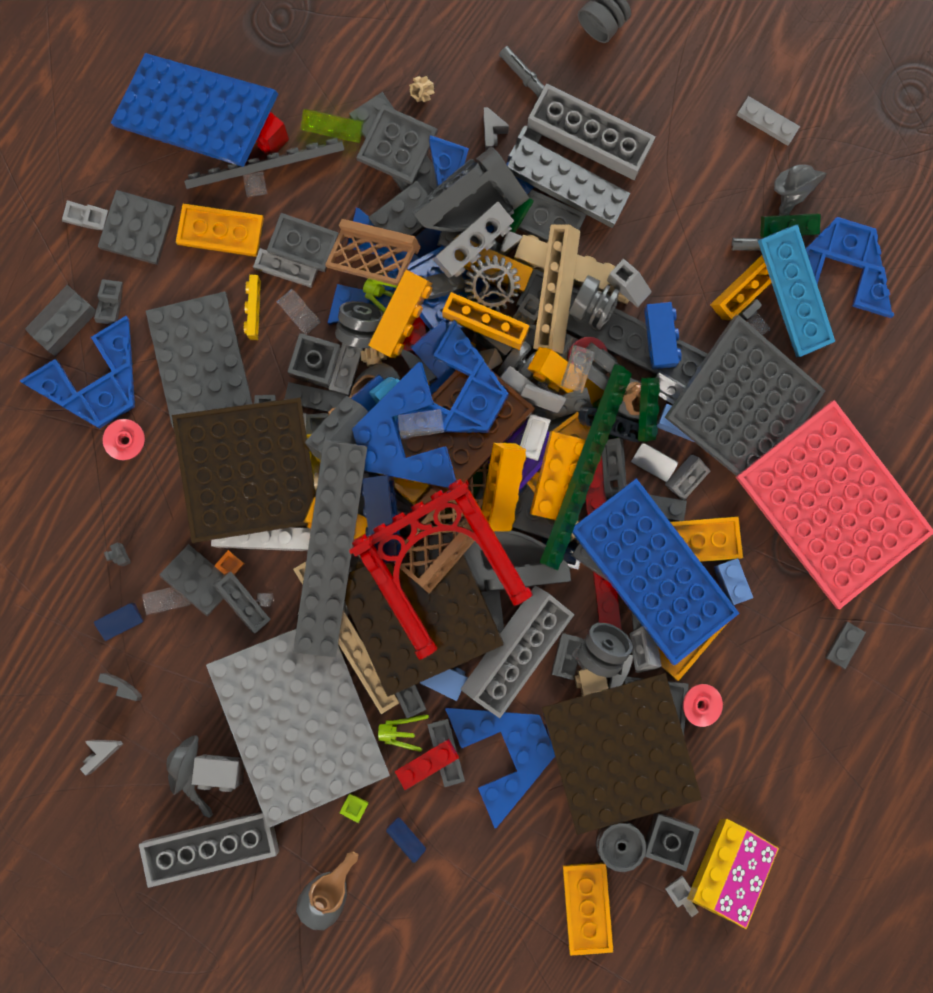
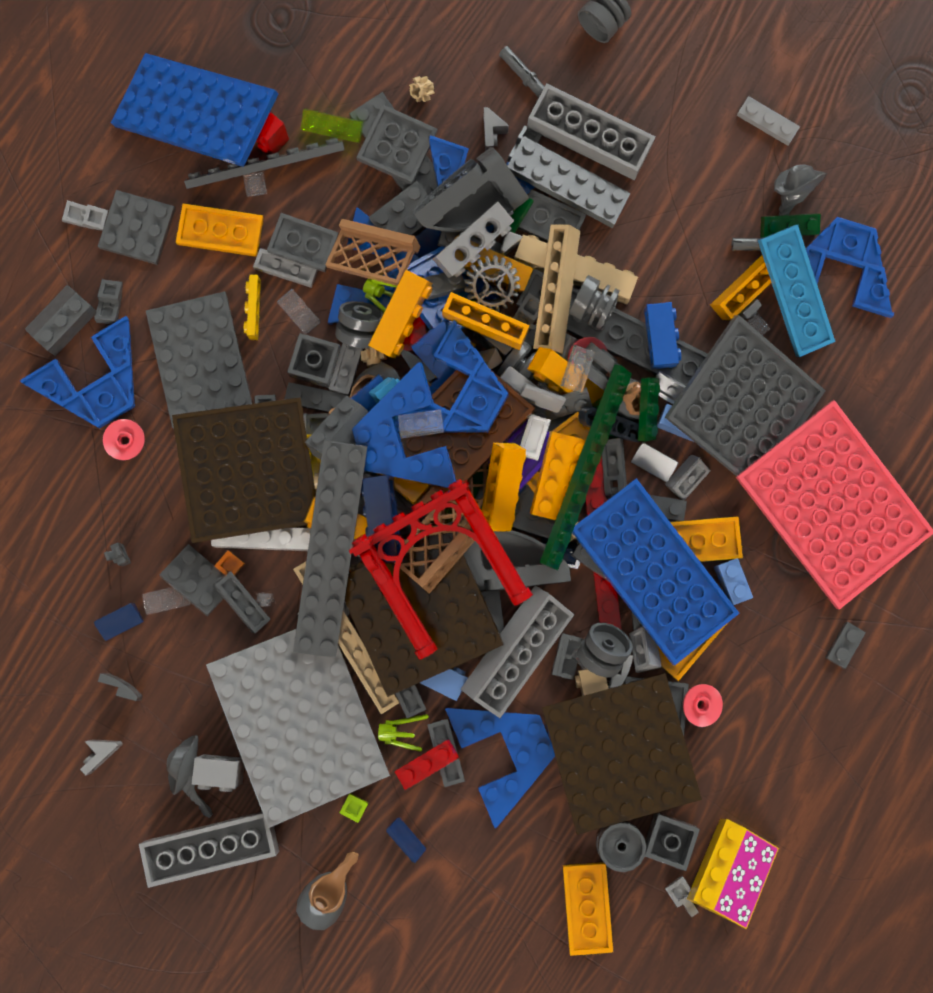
(629, 283): light grey slope -> none

